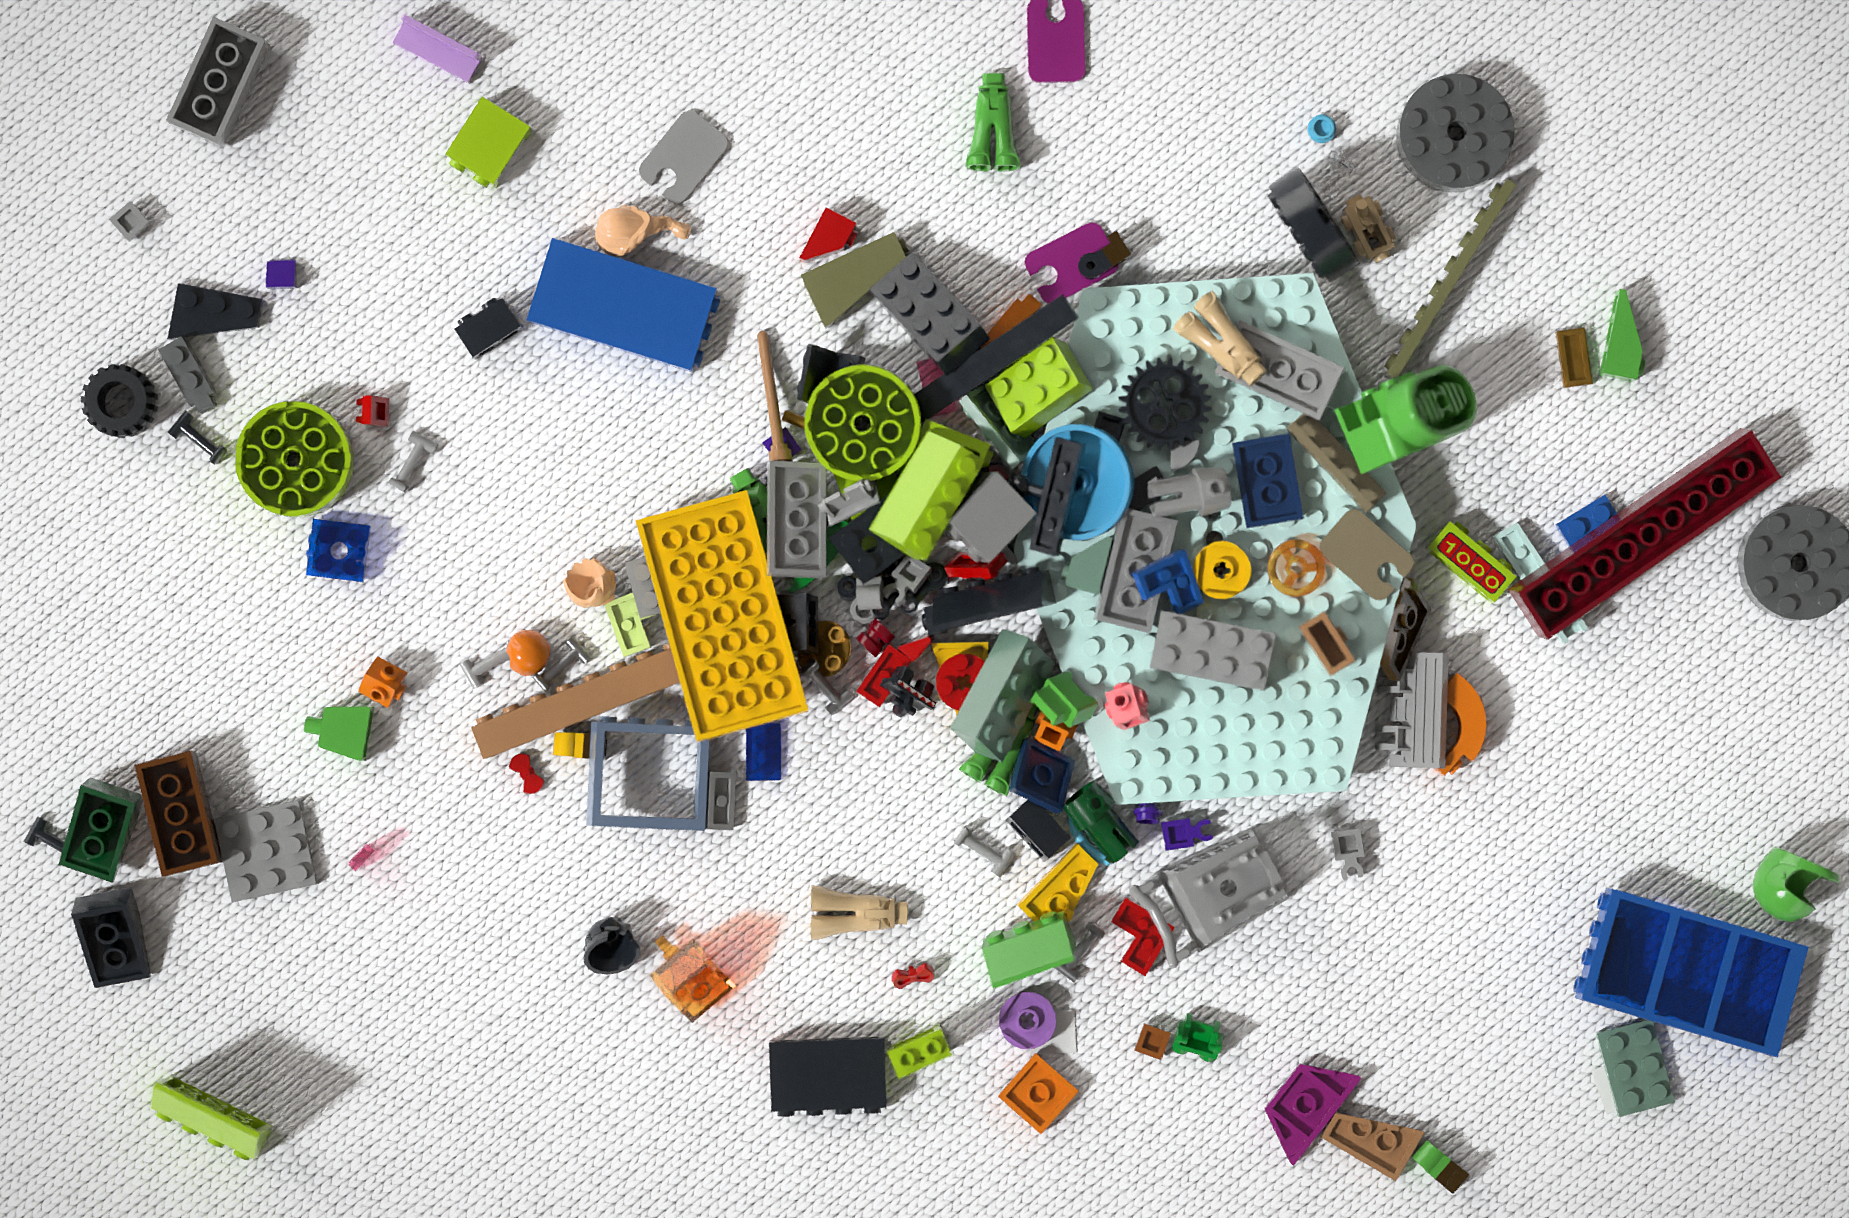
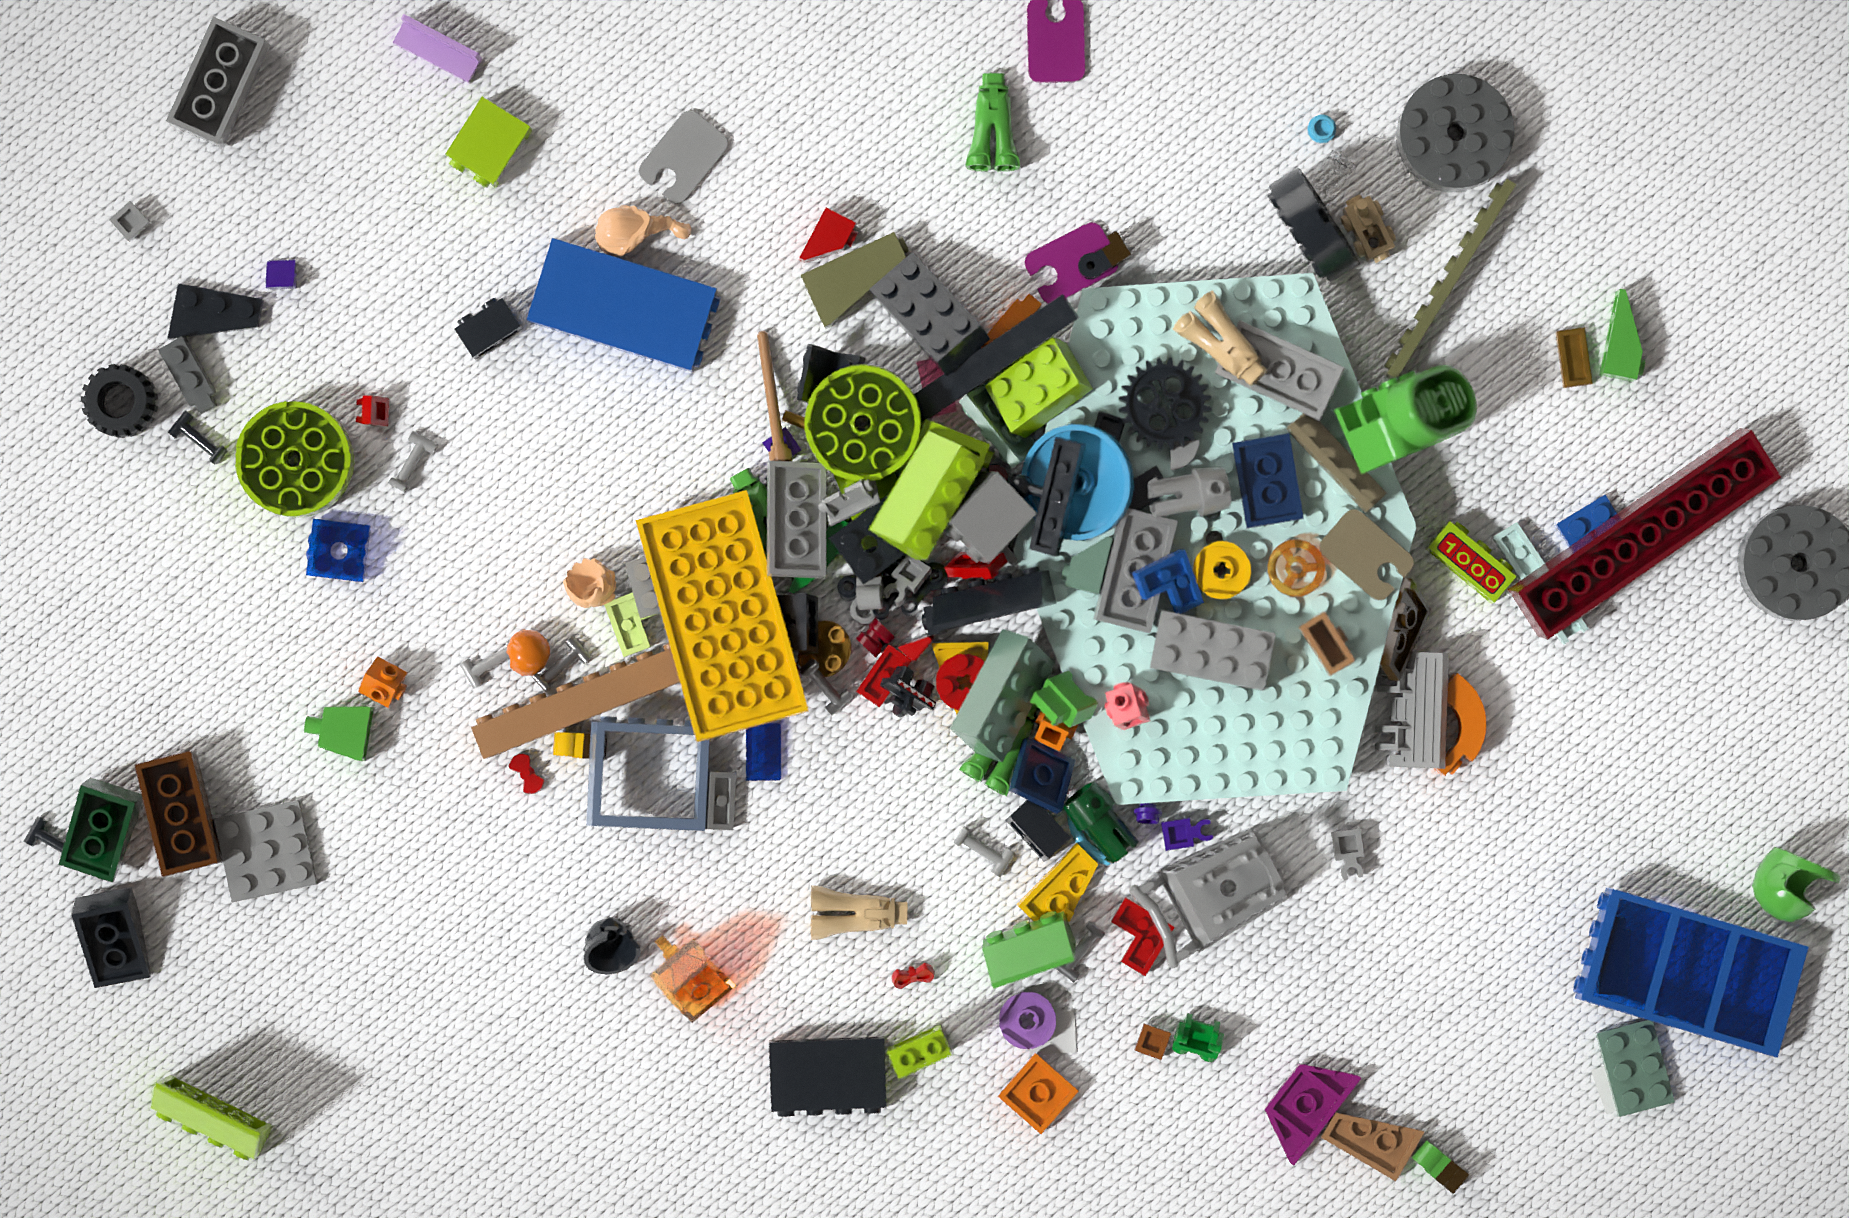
(362, 856): clear pink tile -> none

